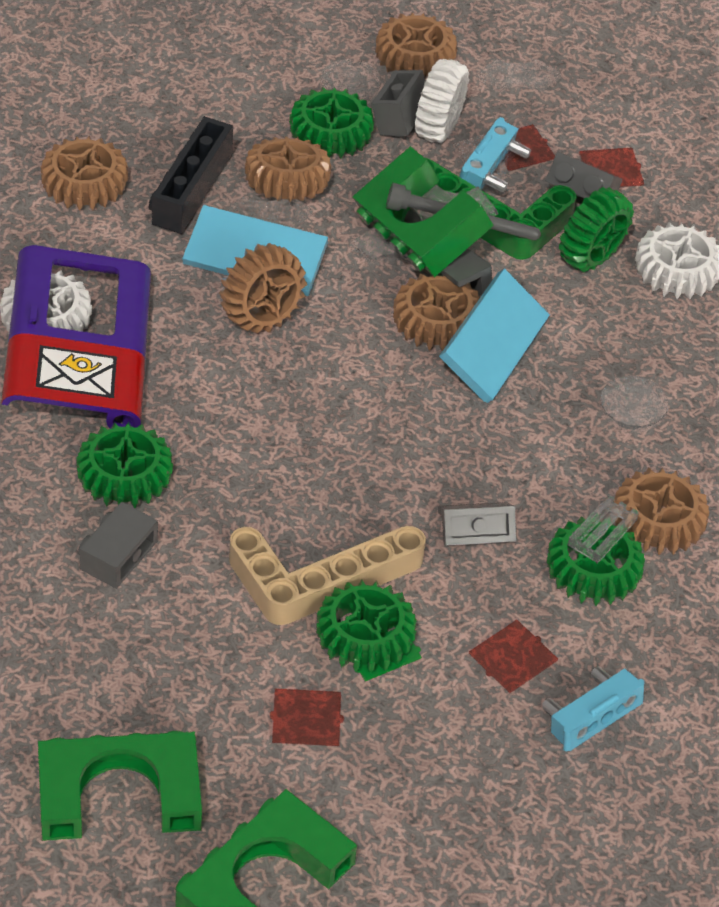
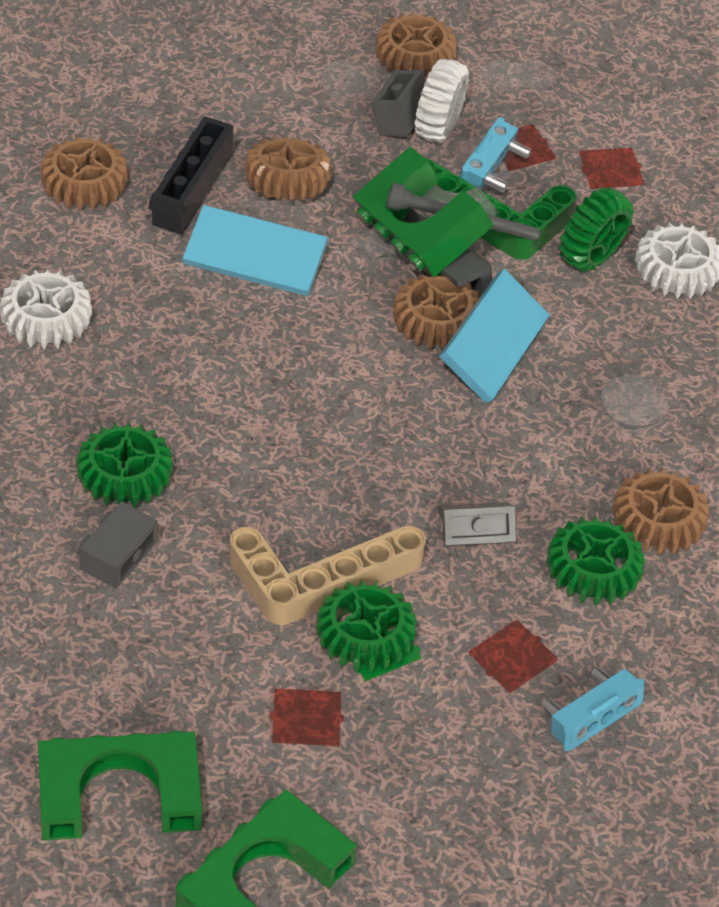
(74, 365): piece -> none
(261, 296): medium nougat gear -> none
(350, 117): green gear -> none
(580, 176): dark grey brick -> none
(593, 519): clear tile -> none

